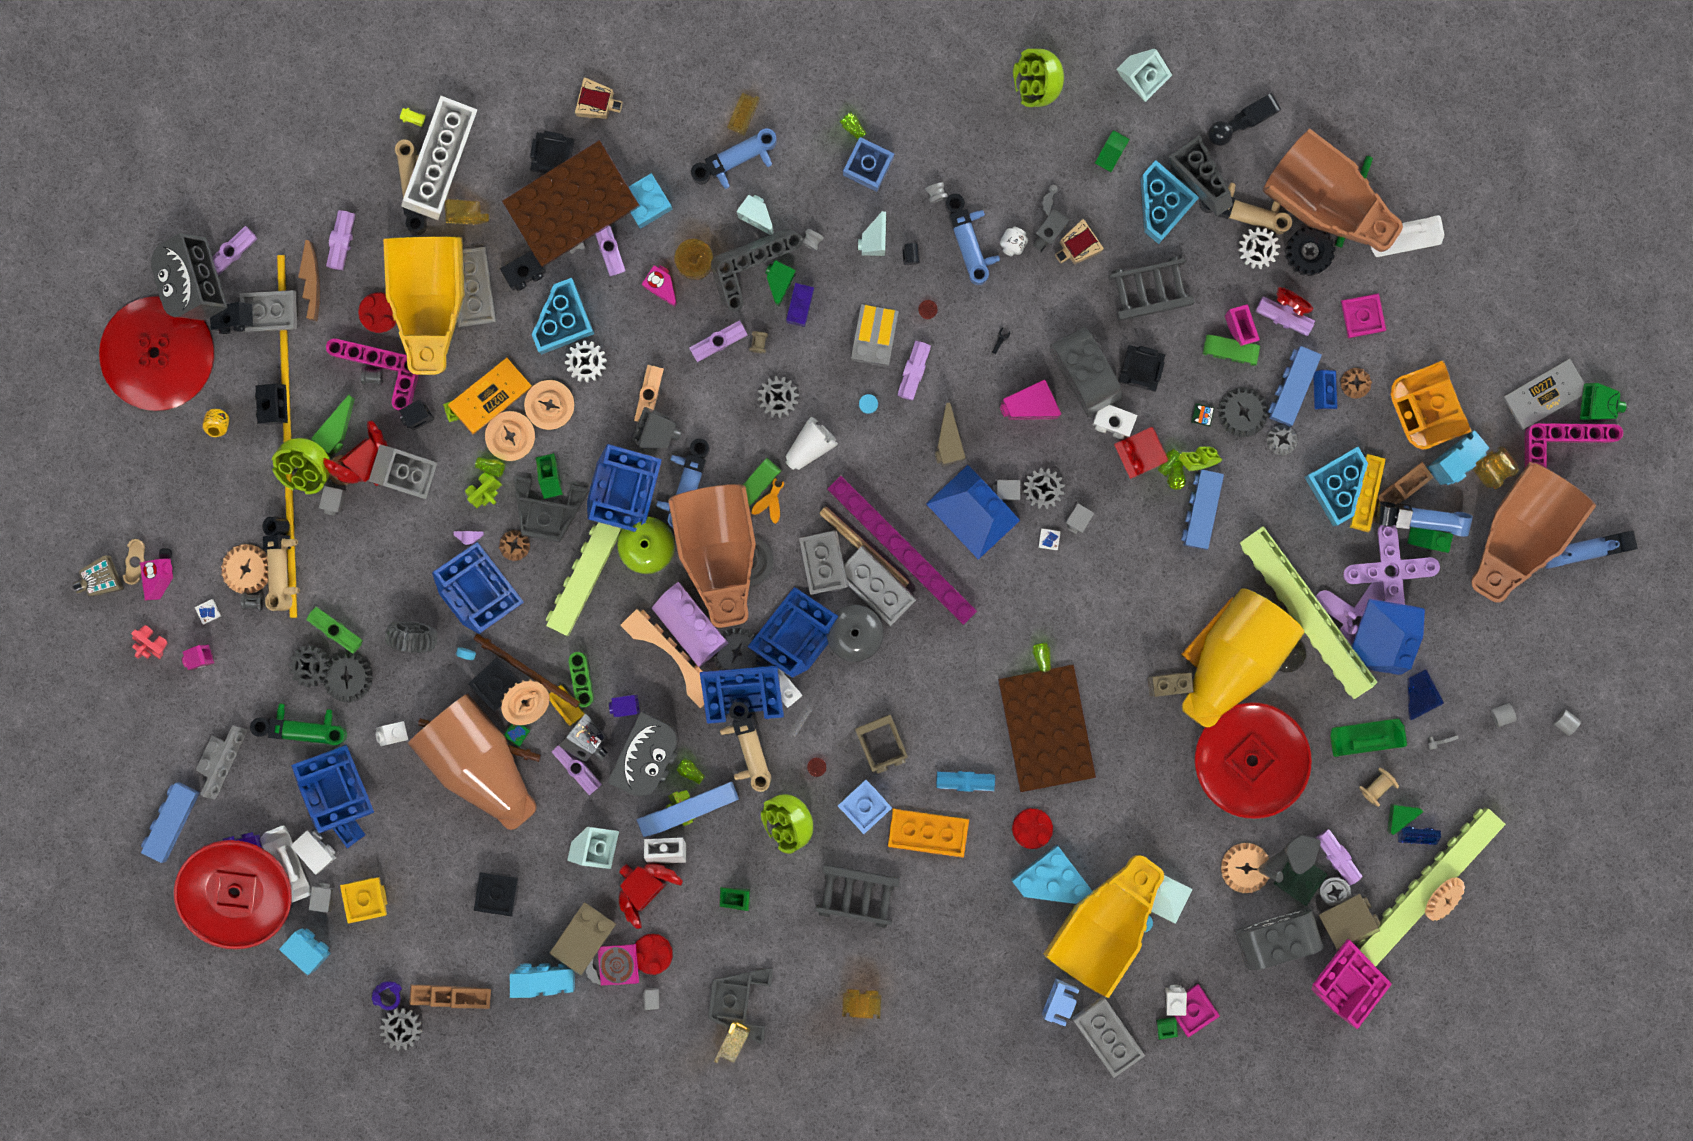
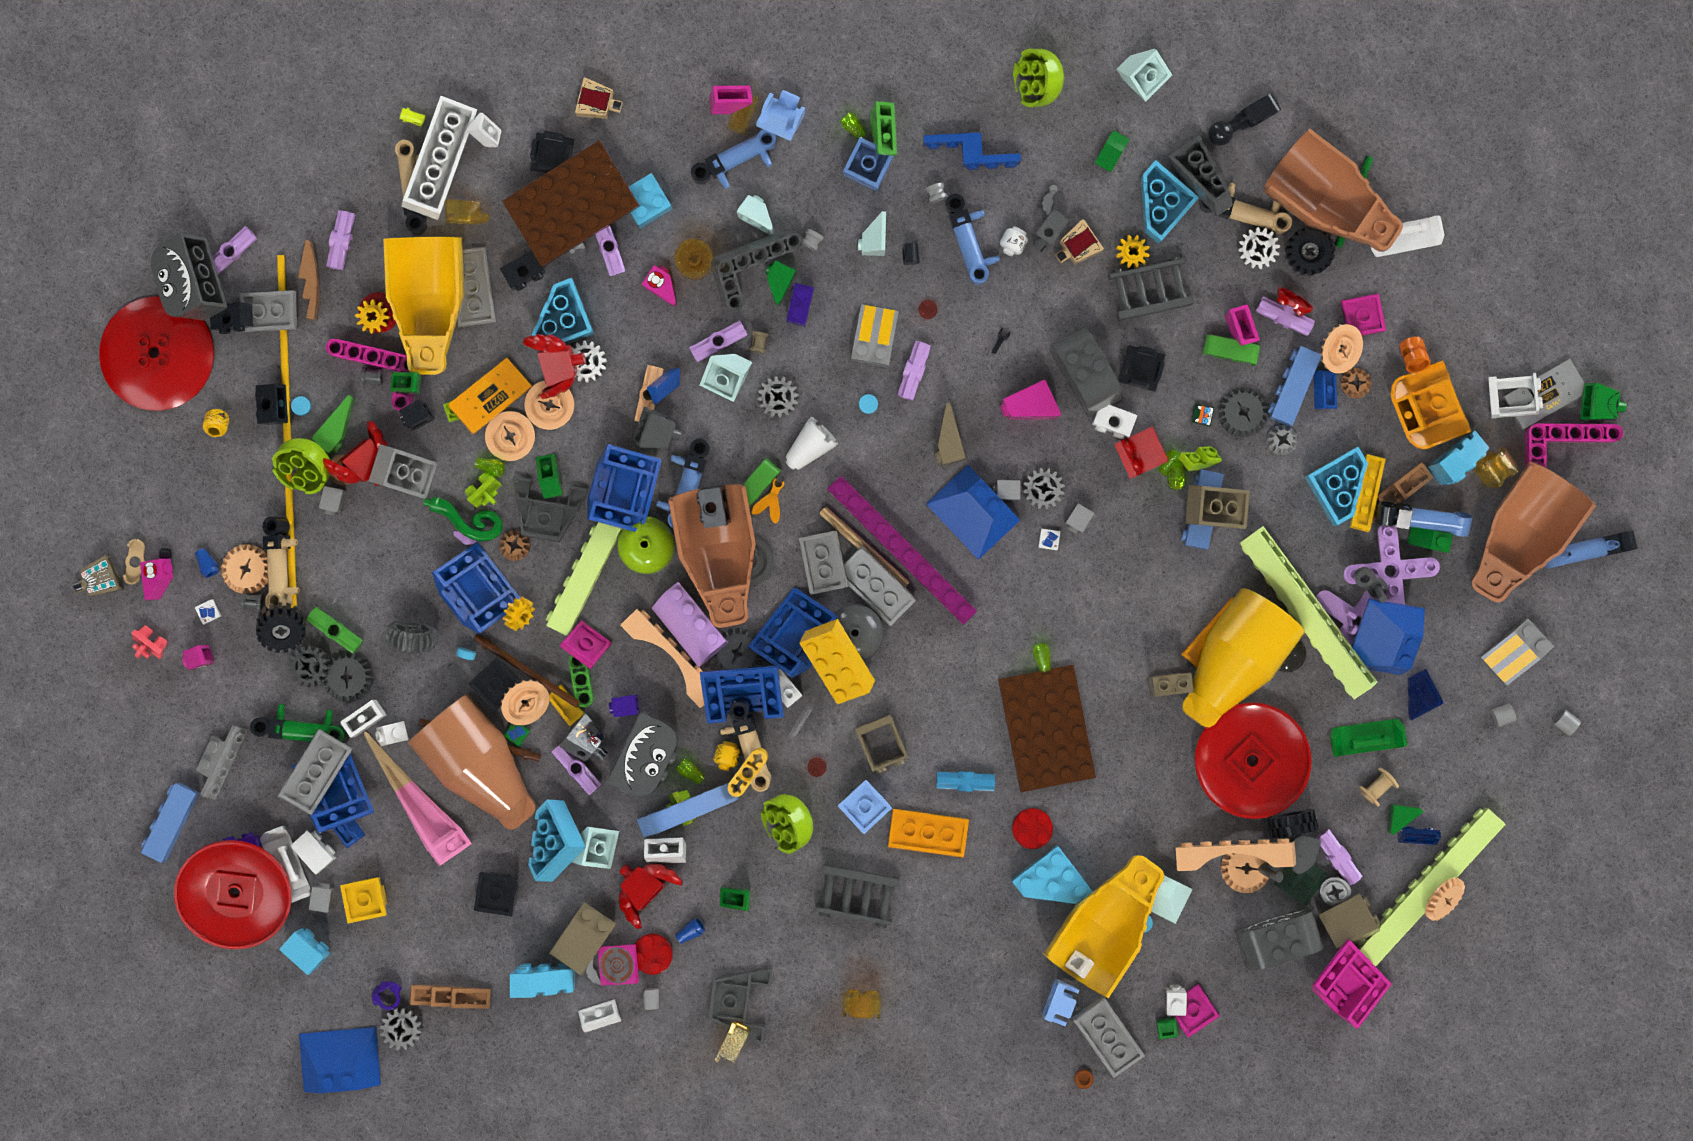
(206, 563): none -> blue cone
(280, 616): none -> black bush
(301, 406): none -> medium azure tile
(315, 772): none -> light grey tile
(340, 1060): none -> blue slope
(363, 718): none -> white brick
(364, 316): none -> yellow gear
(406, 382): none -> green slope
(435, 828): none -> bright pink plate
(445, 508): none -> green plant
(485, 131): none -> white slope
(518, 613): none -> yellow gear
(554, 841): none -> medium azure brick
(556, 362): none -> red torso
(585, 644): none -> dark pink tile
(599, 1016): none -> white slope
(664, 385): none -> blue slope
(691, 930): none -> blue cone
(718, 496): none -> brick
(725, 375): none -> light aqua slope
(727, 755): none -> yellow head
(729, 99): none -> dark pink slope
(751, 758): none -> yellow beam
(781, 115): none -> light blue panel
(837, 661): none -> yellow brick
(883, 128): none -> bright green slope
(972, 150): none -> blue bracket
(1079, 964): none -> white slope
(1083, 1079): none -> dark orange tile
(1132, 259): none -> yellow gear
(1217, 507): none -> dark tan slope
(1277, 854): none -> light nougat arch
(1292, 823): none -> black bush
(1351, 351): none -> light nougat gear
(1374, 585): none -> dark grey piece
(1414, 354): none -> orange wheel
(1433, 744): light grey piece -> none
(1517, 651): none -> light grey slope
(1530, 382): none -> white panel

